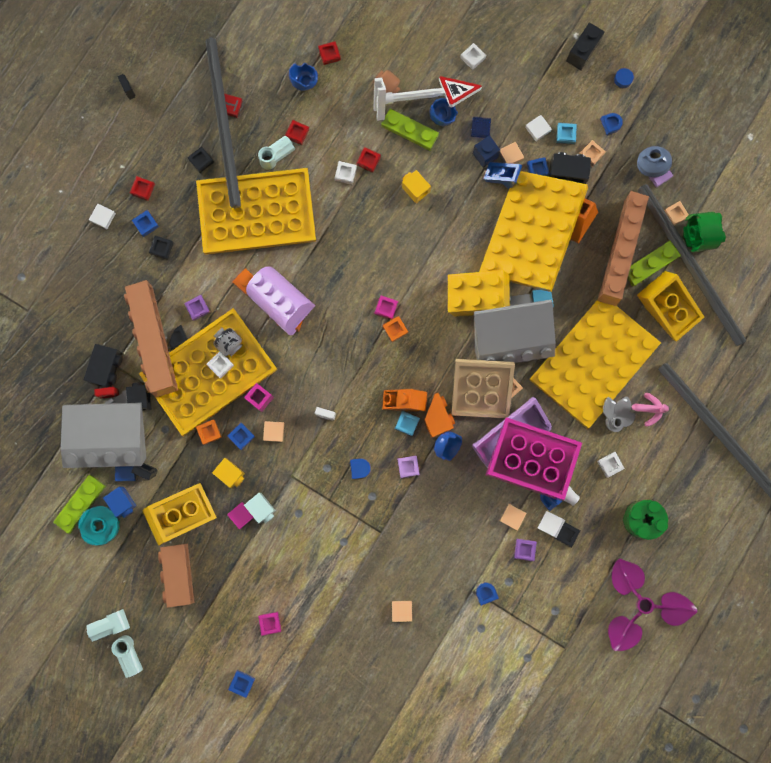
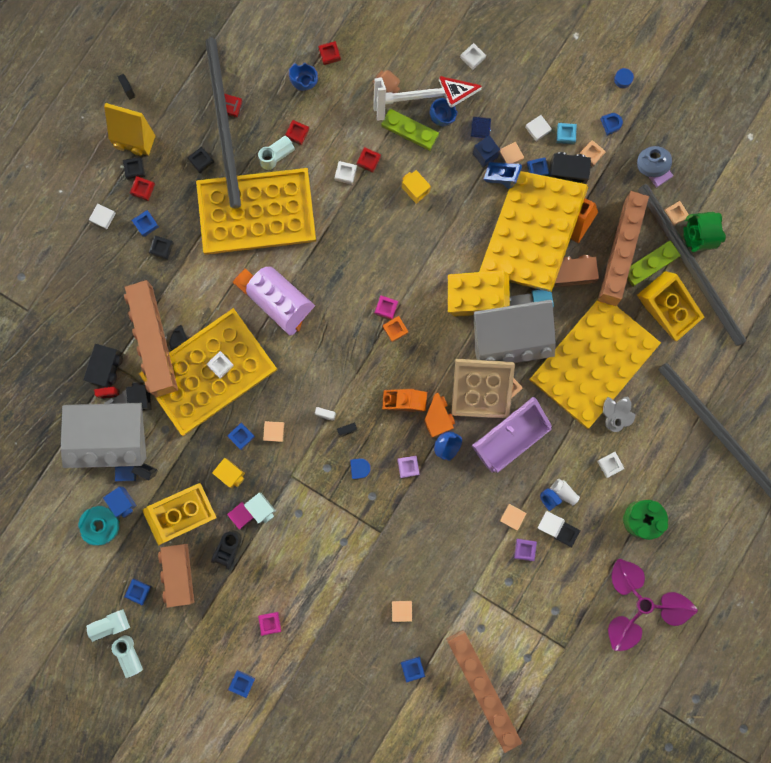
(79, 503): lime plate -> none
(128, 130): none -> yellow slope
(133, 168): none -> black tile
(137, 591): none -> blue tile
(197, 308): medium lavender tile -> none
(208, 432): orange plate -> none
(226, 553): none -> black piece
(227, 341): light grey head -> none
(259, 397): dark pink brick -> none
(348, 429): none -> black tile
(407, 423): medium azure tile -> none
(413, 669): none -> blue tile
(484, 691): none -> nougat brick
(486, 593): blue tile -> none
(534, 459): dark pink slope -> none
(577, 271): none -> nougat brick
(585, 46): black brick -> none
(657, 408): bright pink piece -> none

